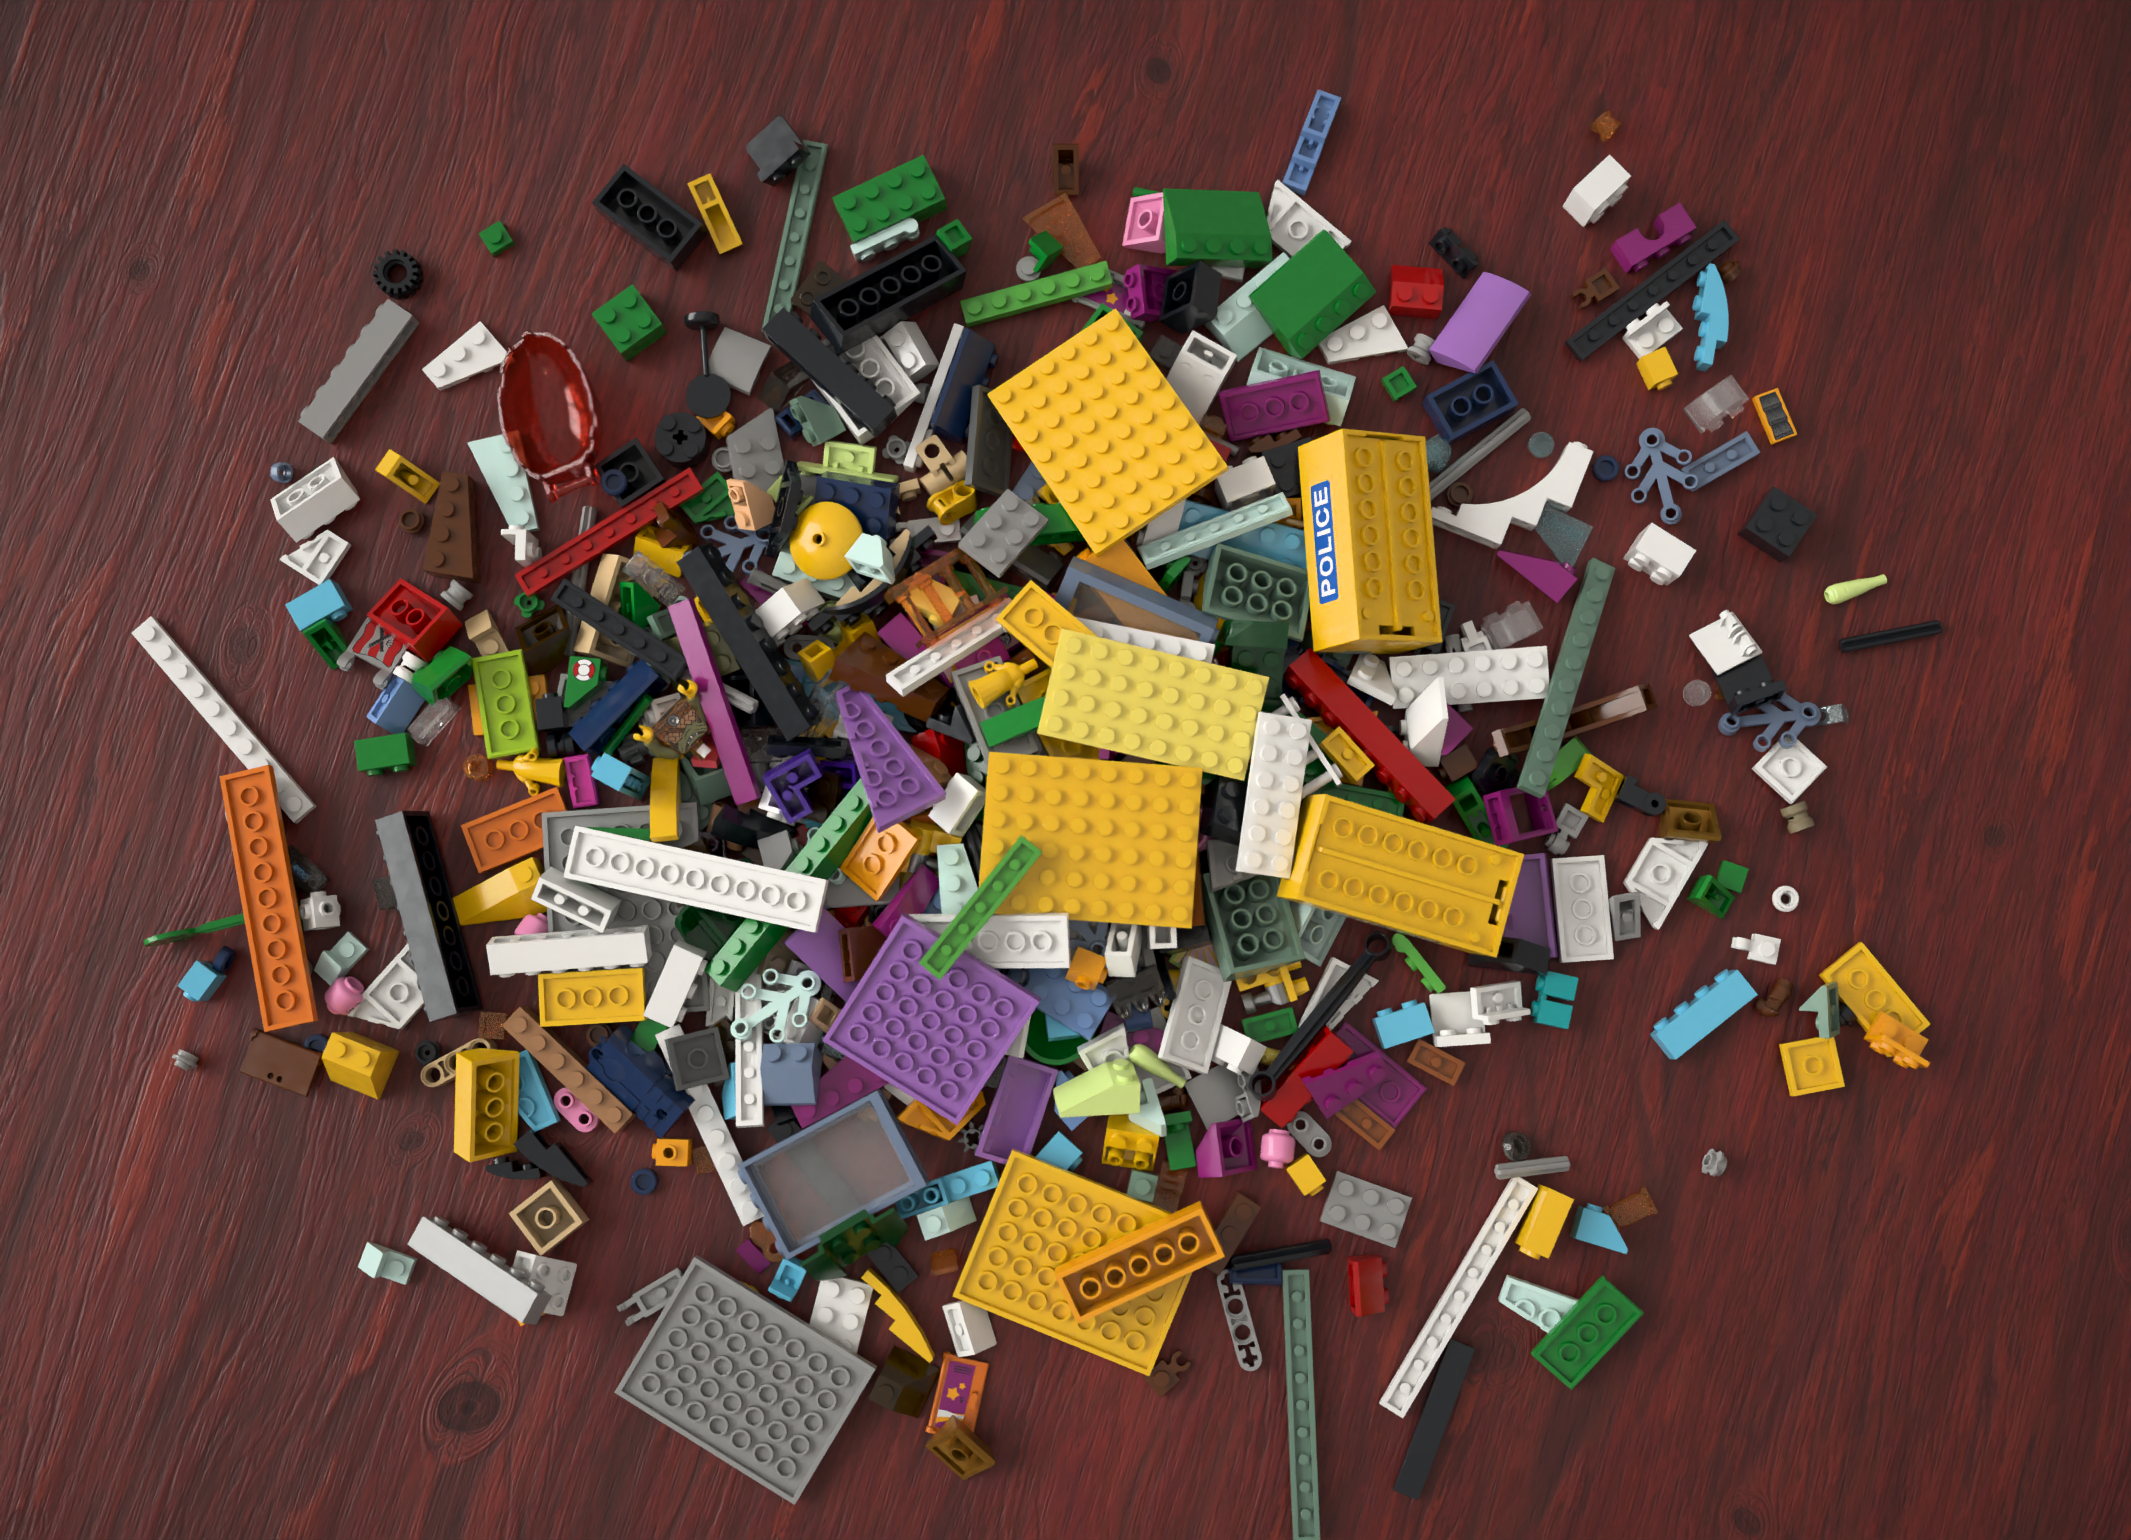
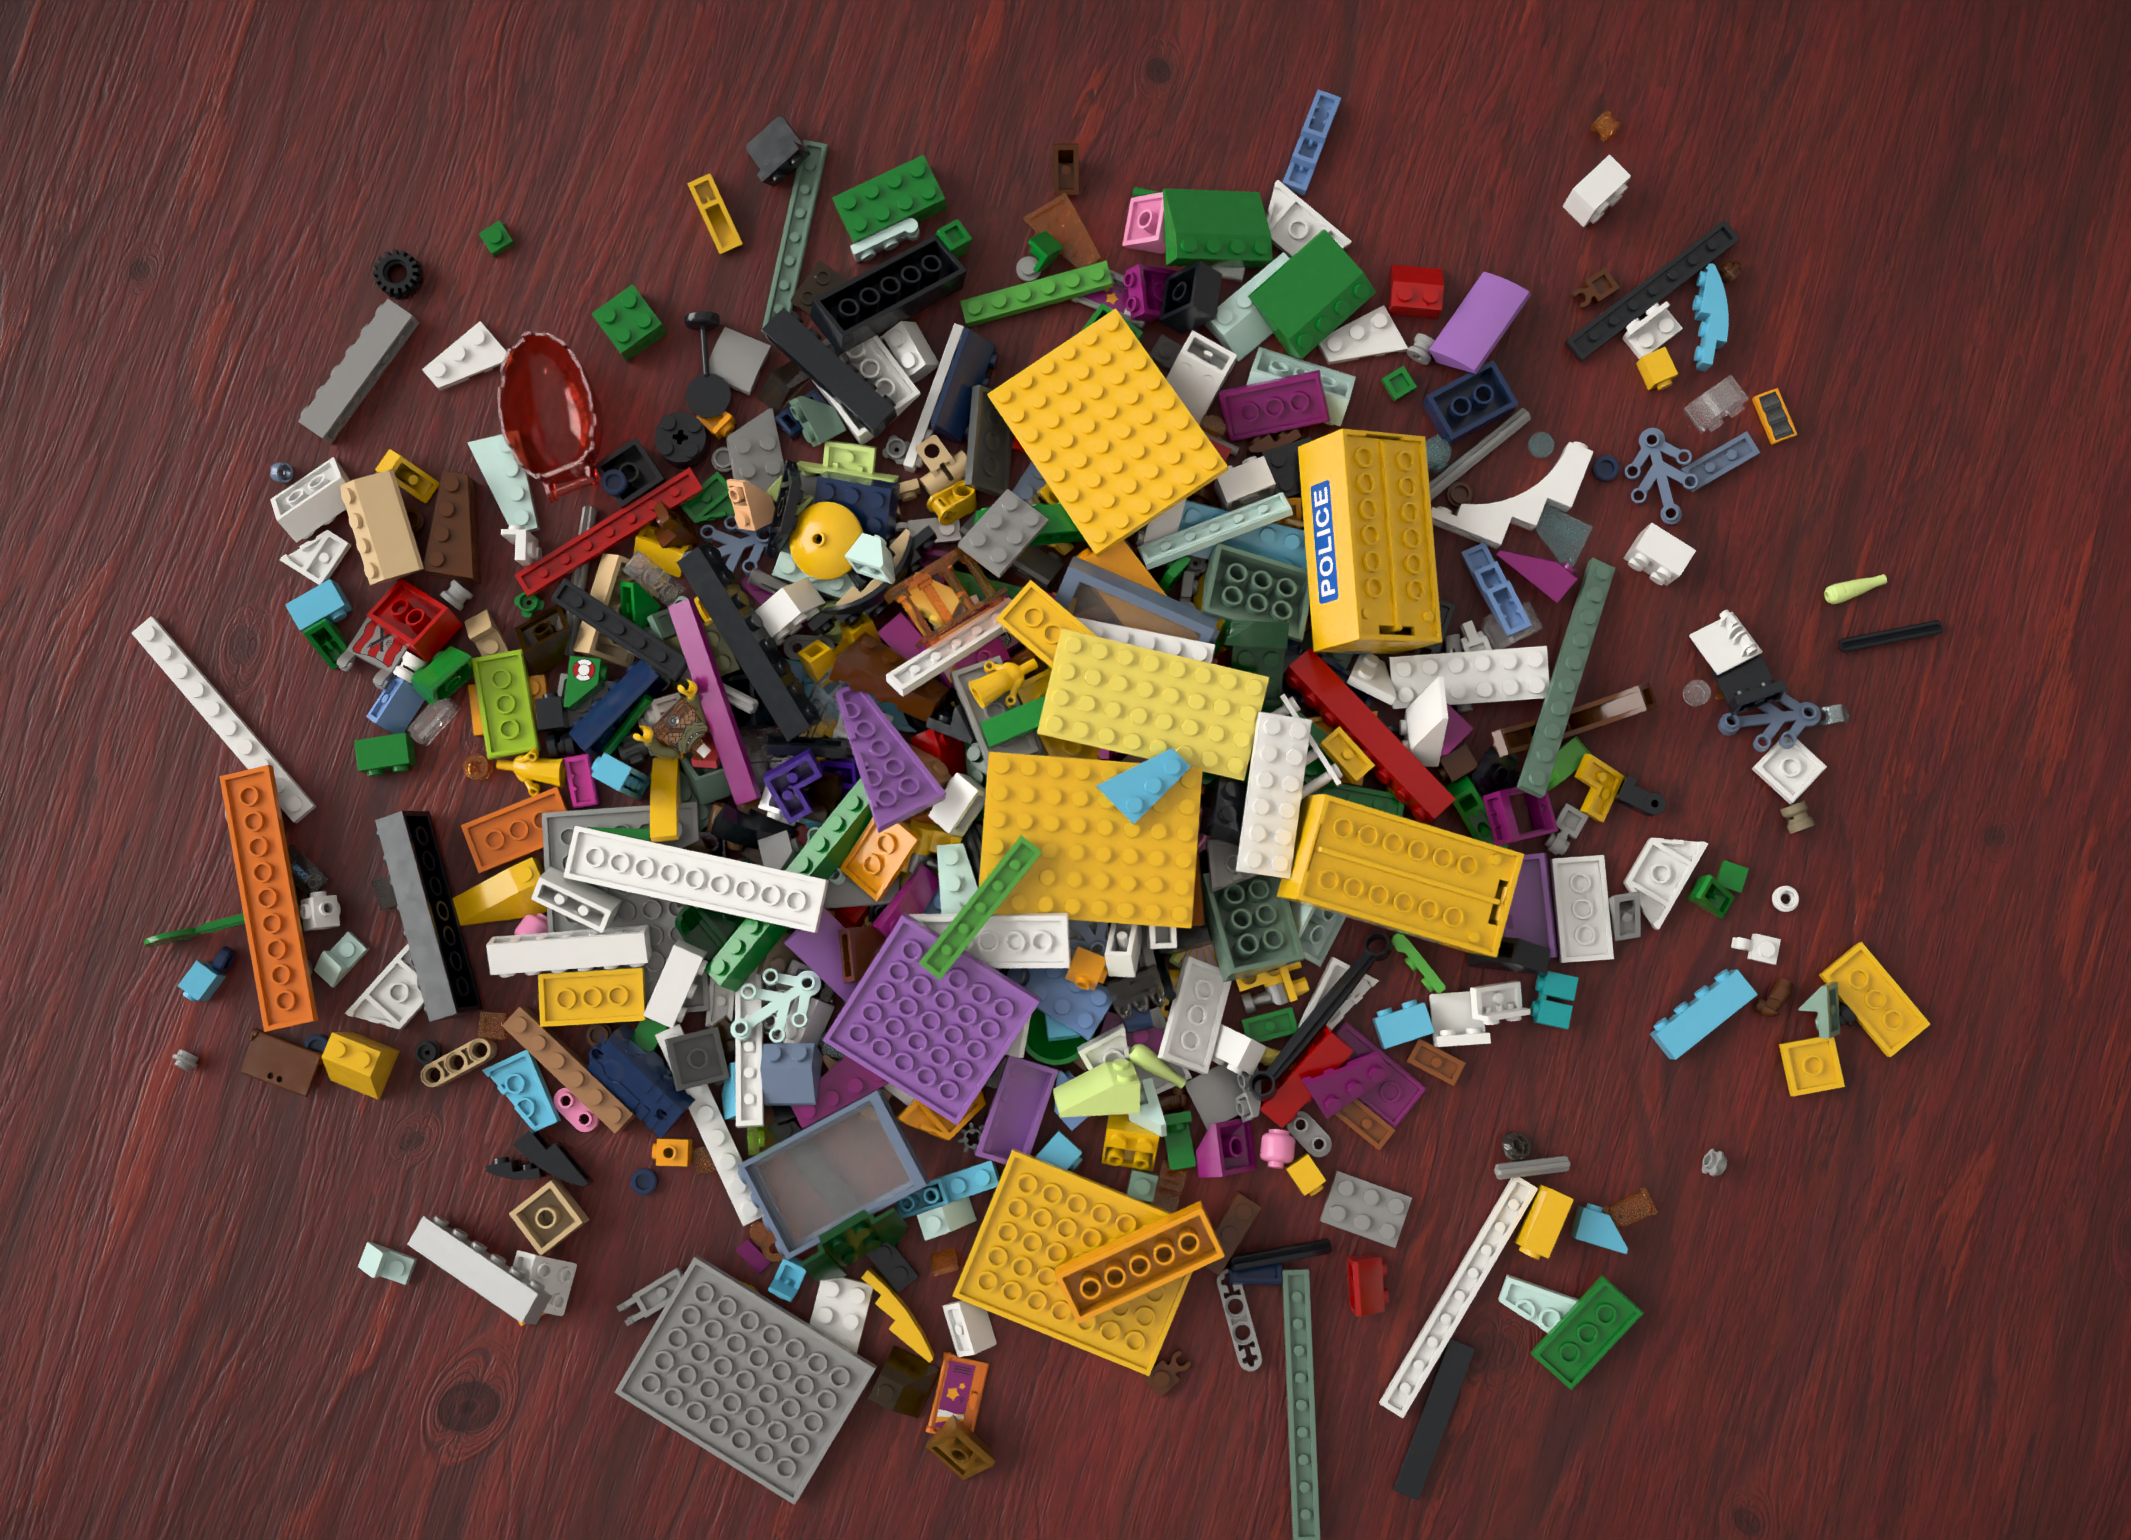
(344, 995): bright pink head -> none
(381, 527): none -> tan slope
(486, 1103): yellow slope -> none
(649, 217): black brick -> none
(756, 1139): none -> clear neon green plate
(824, 1015): tan slope -> none
(924, 389): light grey hinge -> none
(1144, 784): none -> medium azure wing
(1447, 246): black hinge -> none
(1496, 590): none -> medium blue slope
(1635, 251): magenta arch -> none
(1689, 821): pearl gold slope -> none
(1777, 524): black brick -> none
(1898, 1041): light orange bracket -> none

